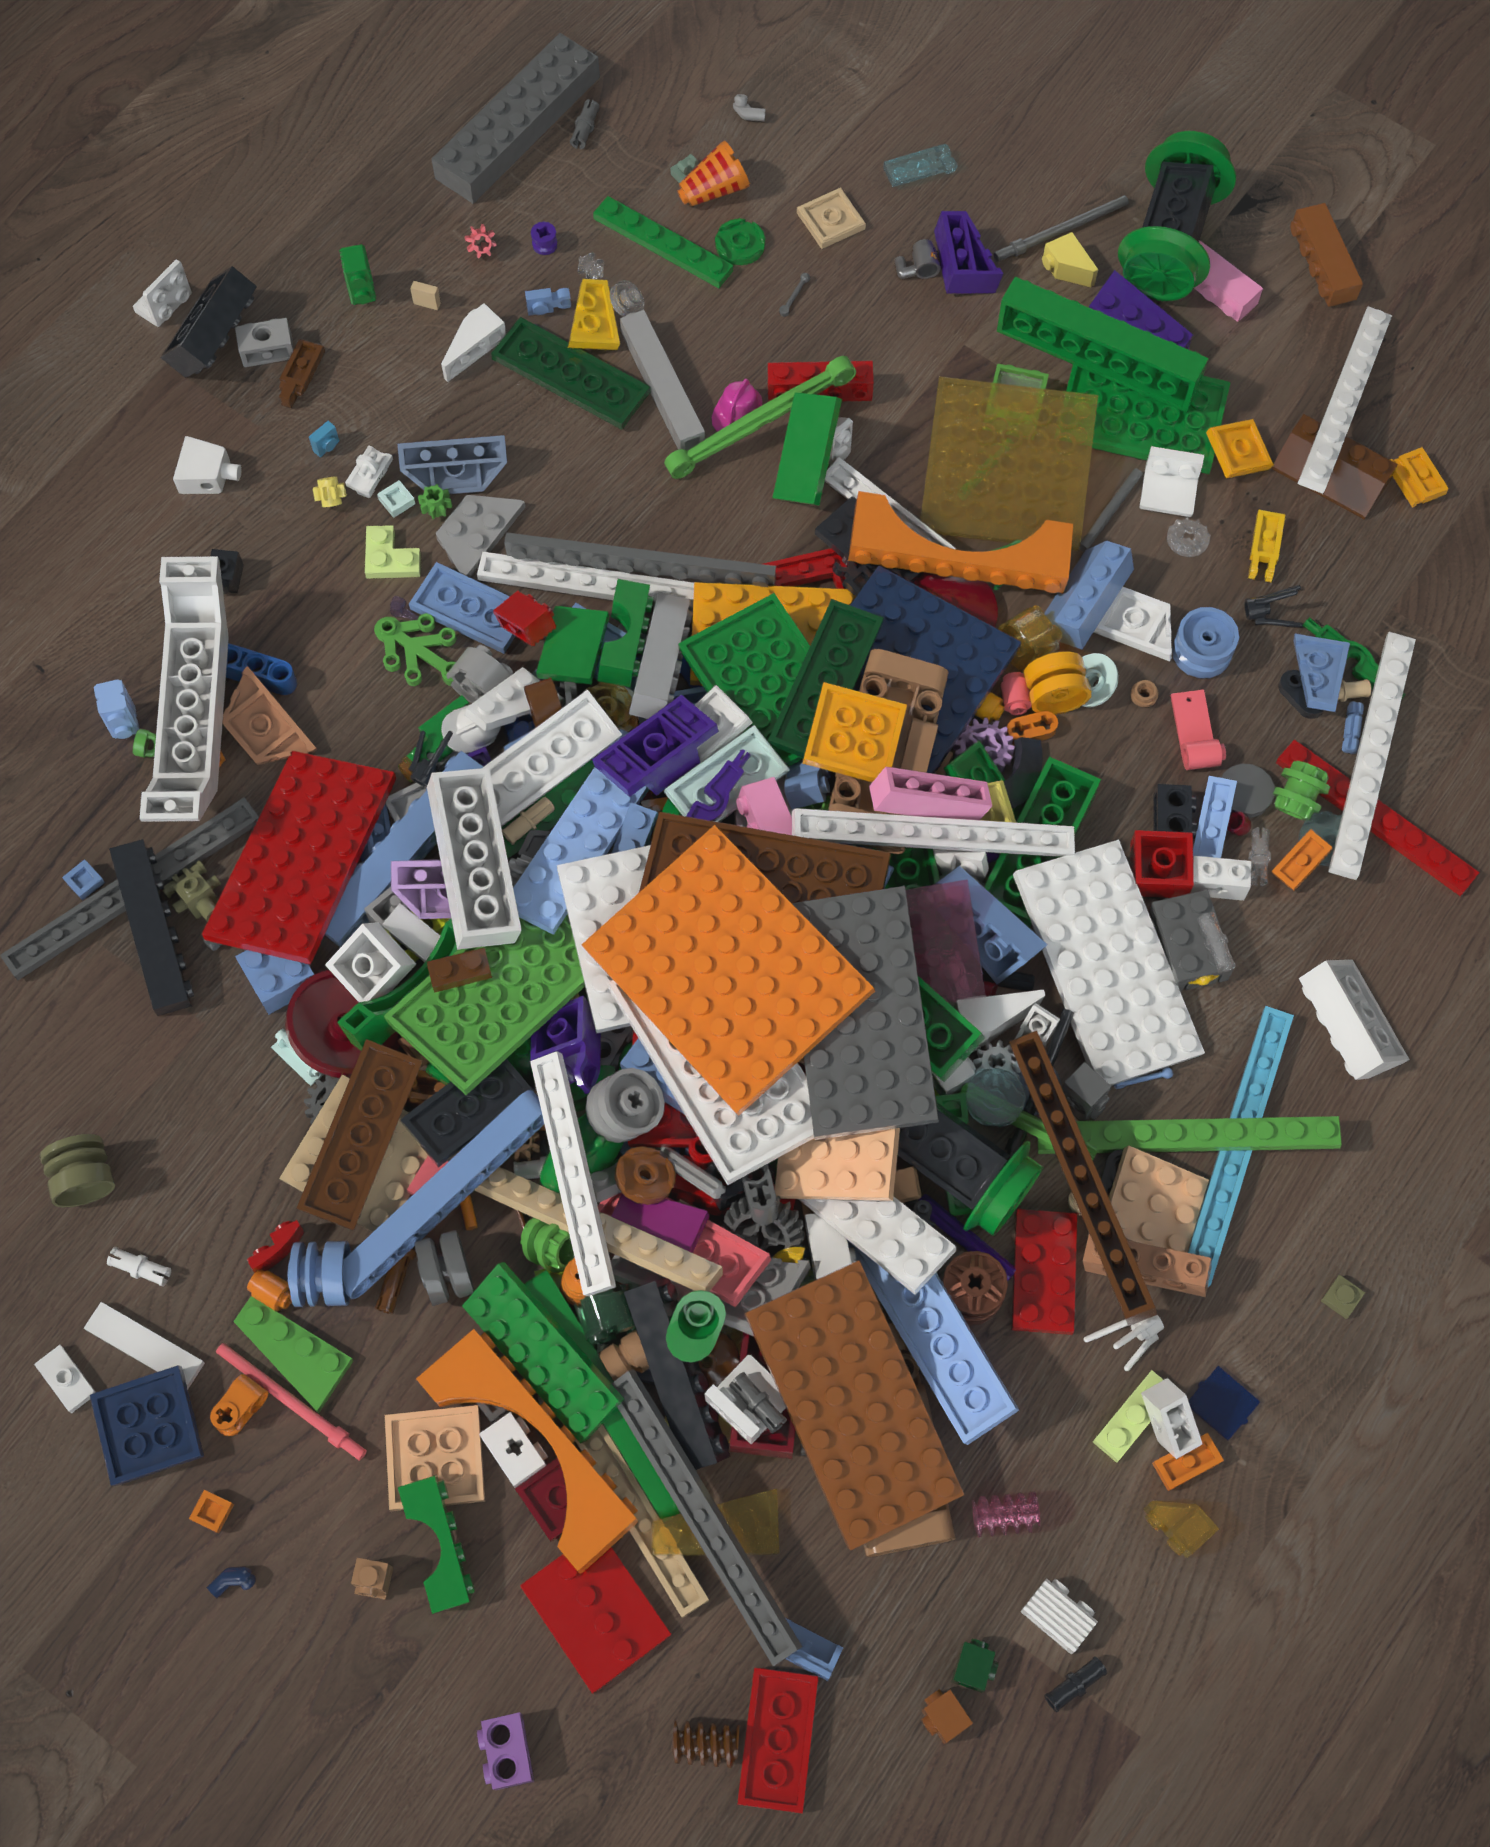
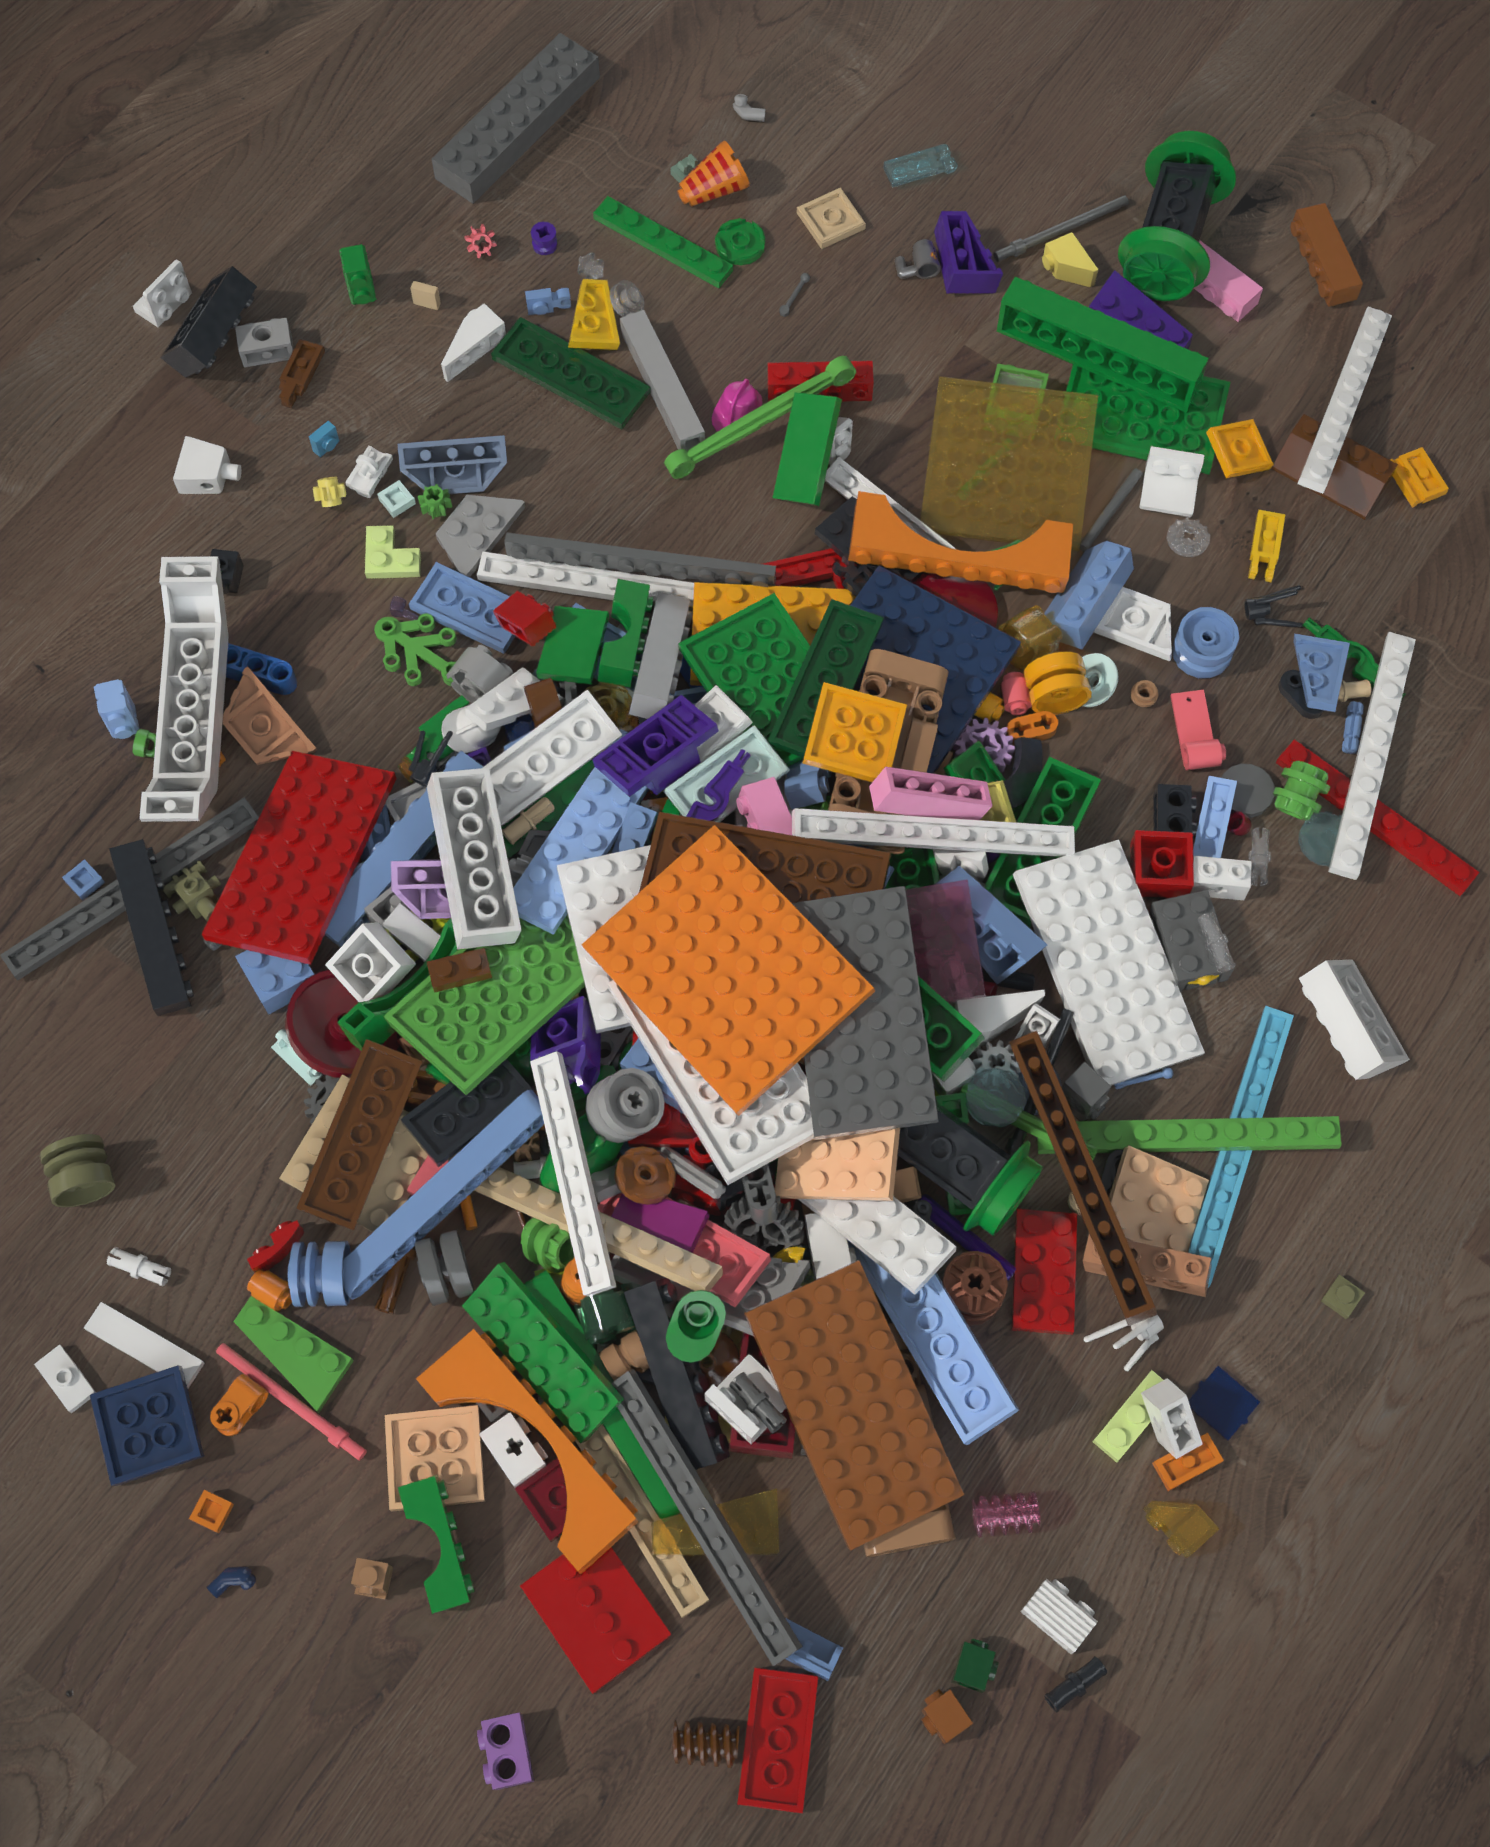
(584, 124): dark grey pin -> none
(1302, 860): orange plate -> none

